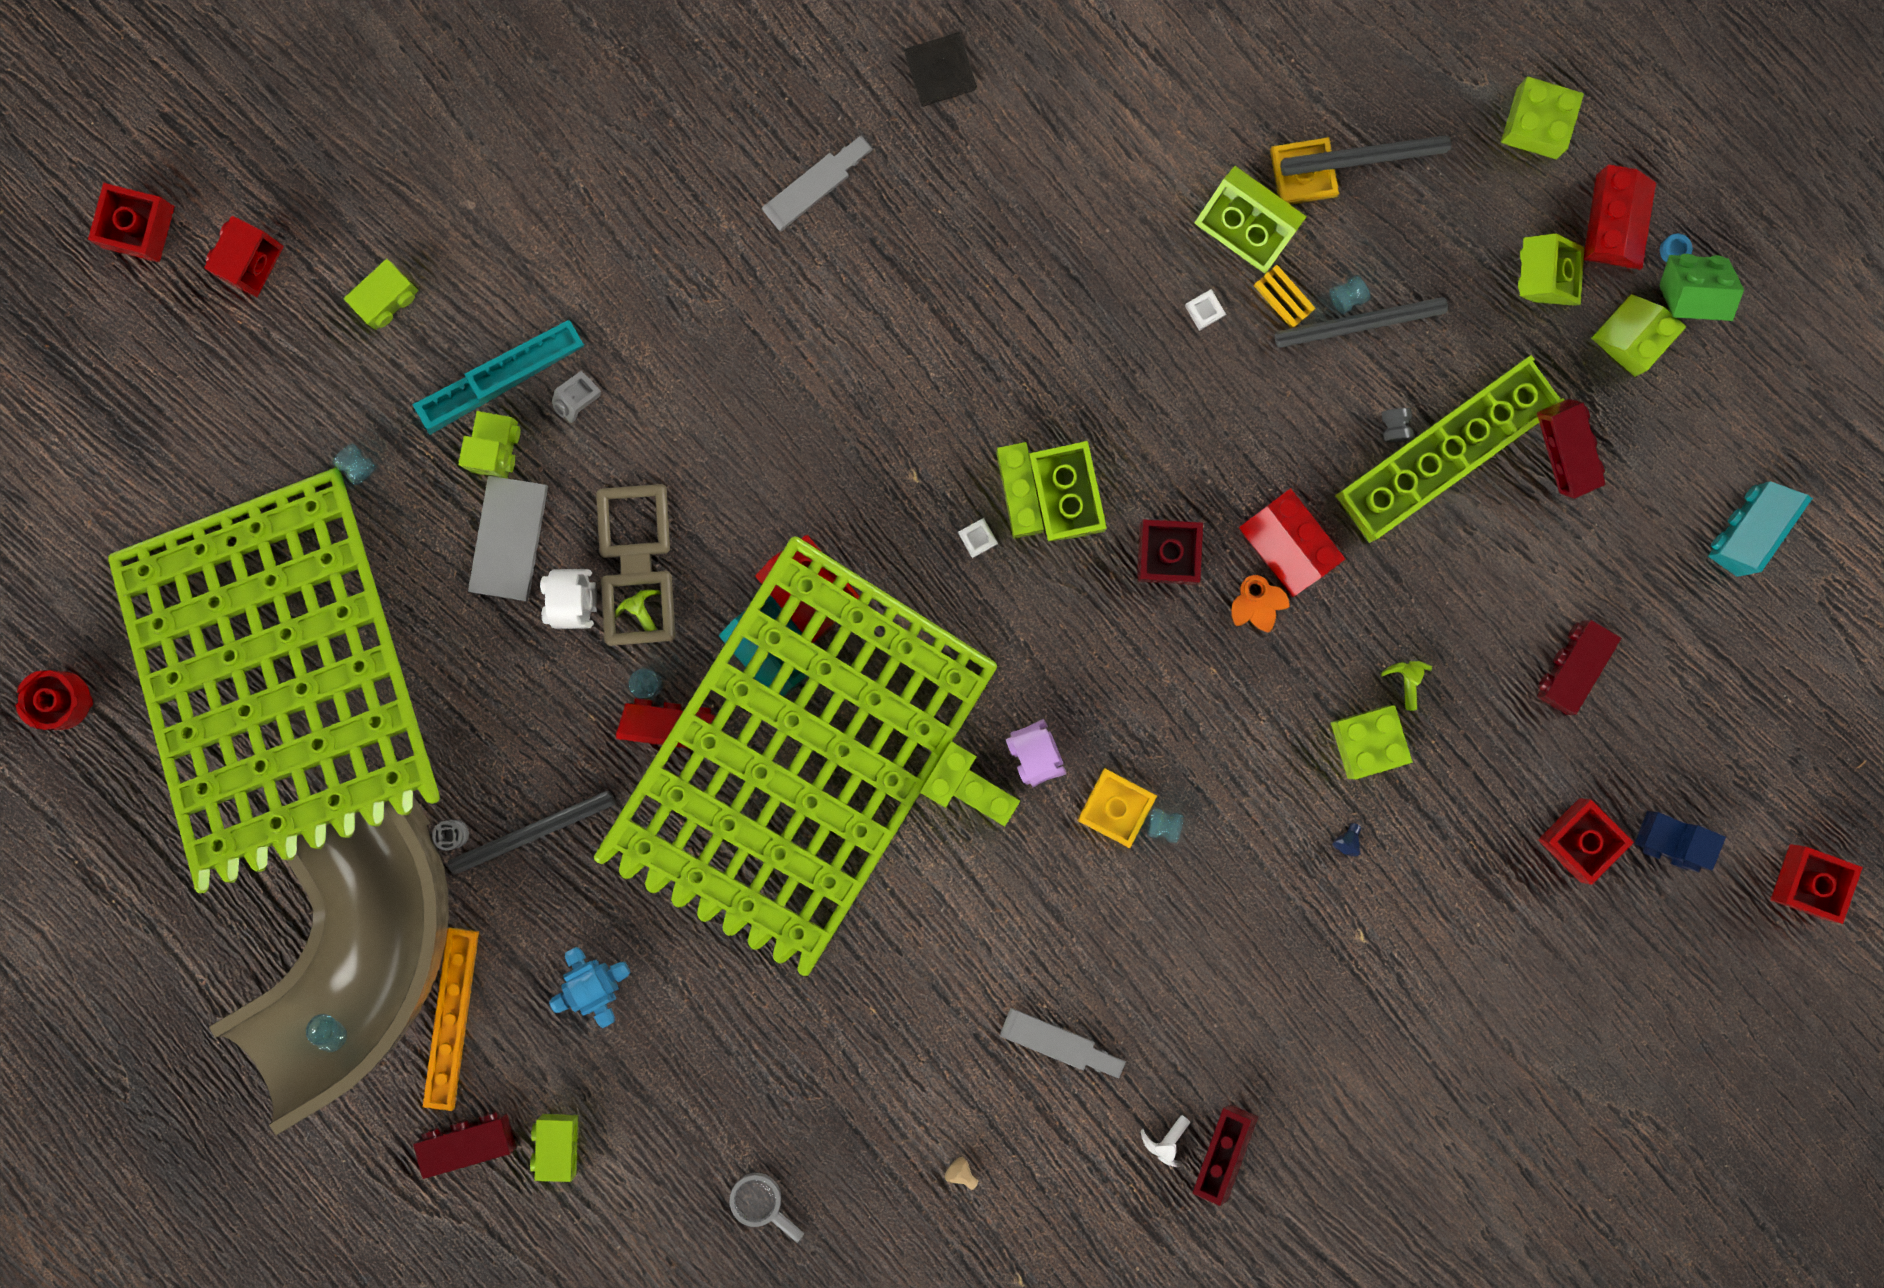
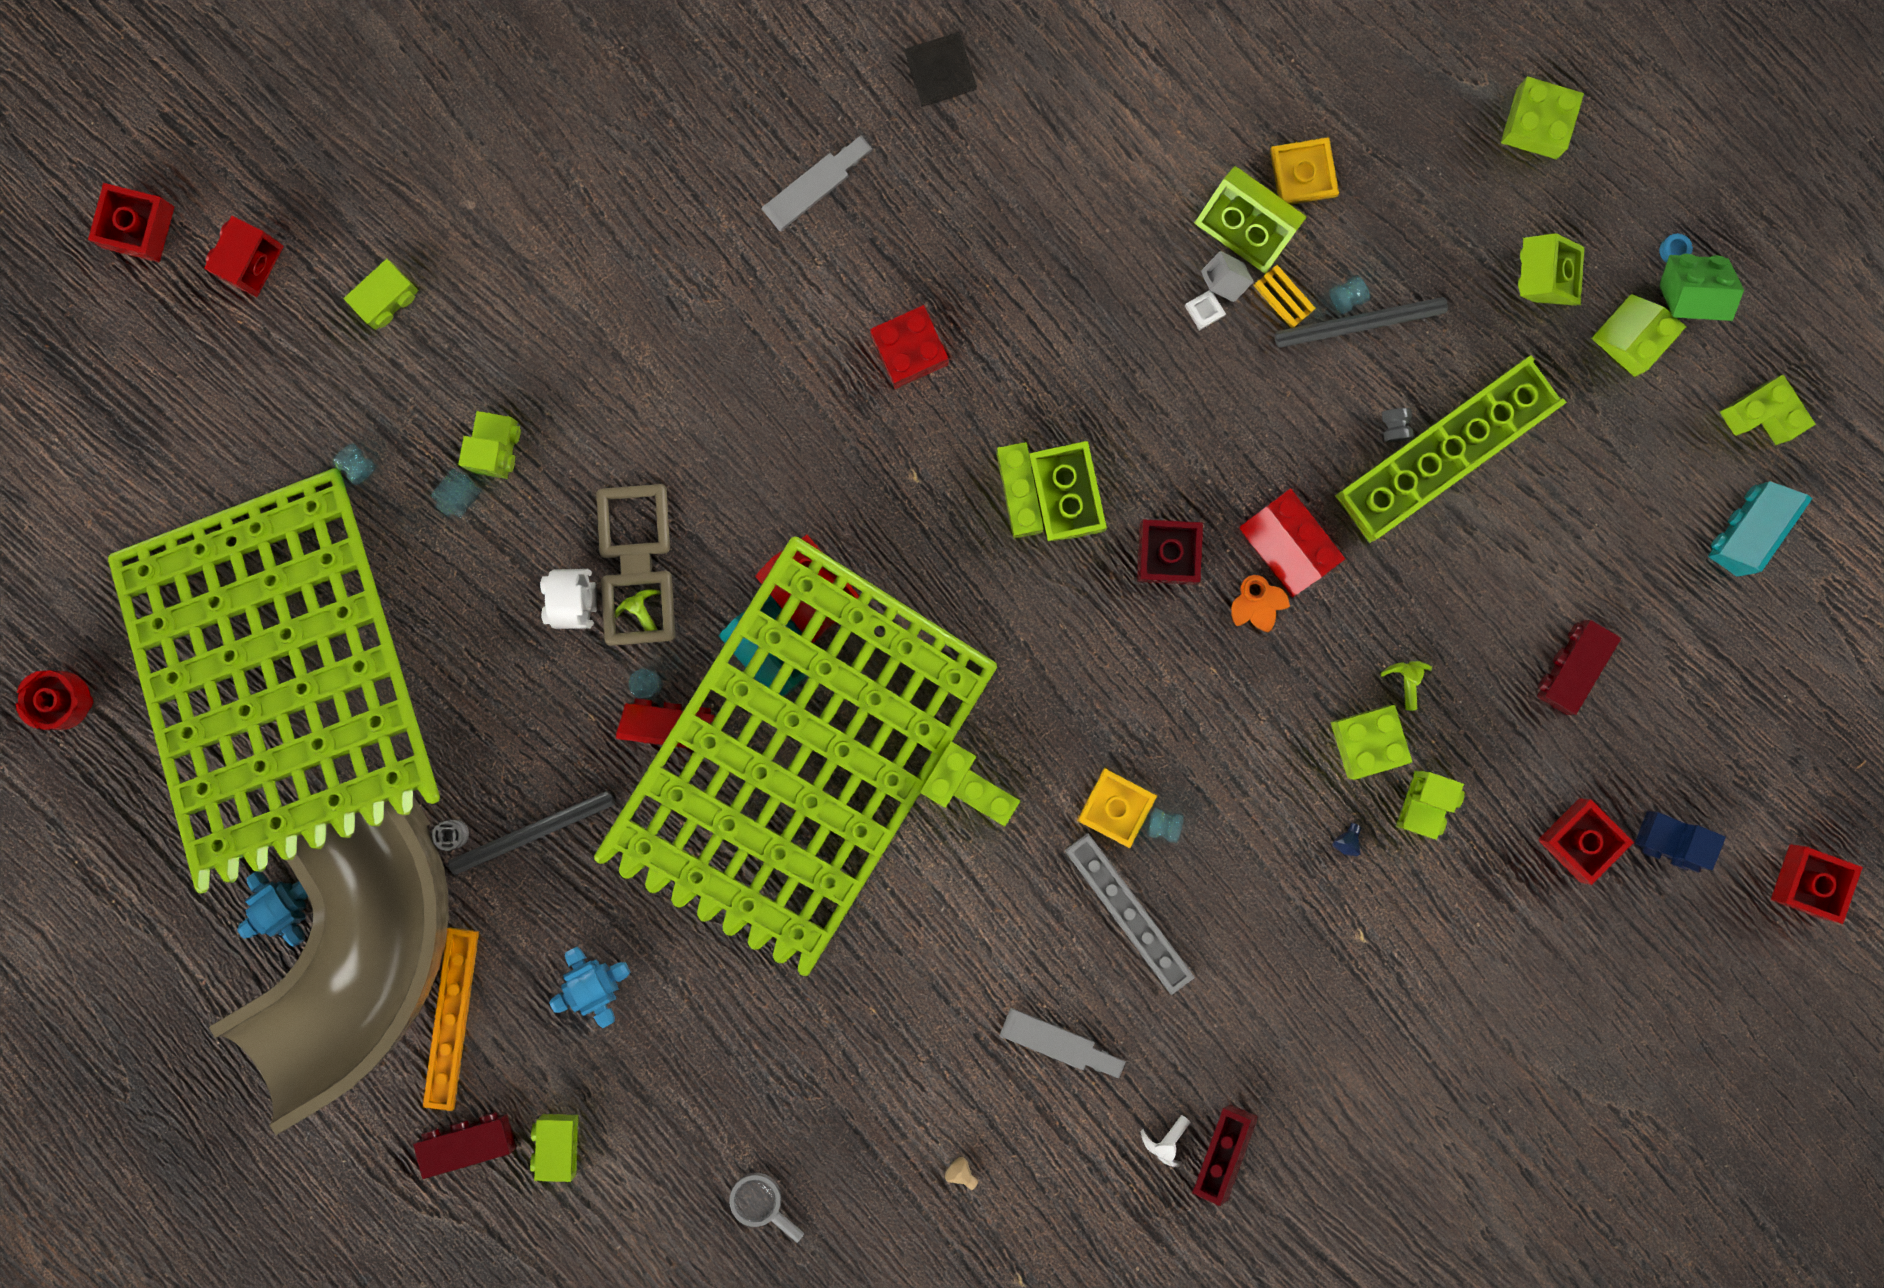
(274, 909): none -> dark azure piece
(320, 1029): clear light blue wheel -> none
(455, 494): none -> clear light blue brick
(497, 376): teal slope -> none
(508, 538): light grey tile -> none
(574, 396): light grey bracket -> none
(909, 346): none -> red brick
(977, 538): white tile -> none
(1036, 753): lavender brick -> none
(1129, 914): none -> light grey tile
(1227, 276): none -> light grey panel
(1365, 155): dark grey axle -> none
(1428, 802): none -> lime brick
(1571, 448): dark red brick -> none
(1619, 217): red slope -> none
(1774, 407): none -> lime brick

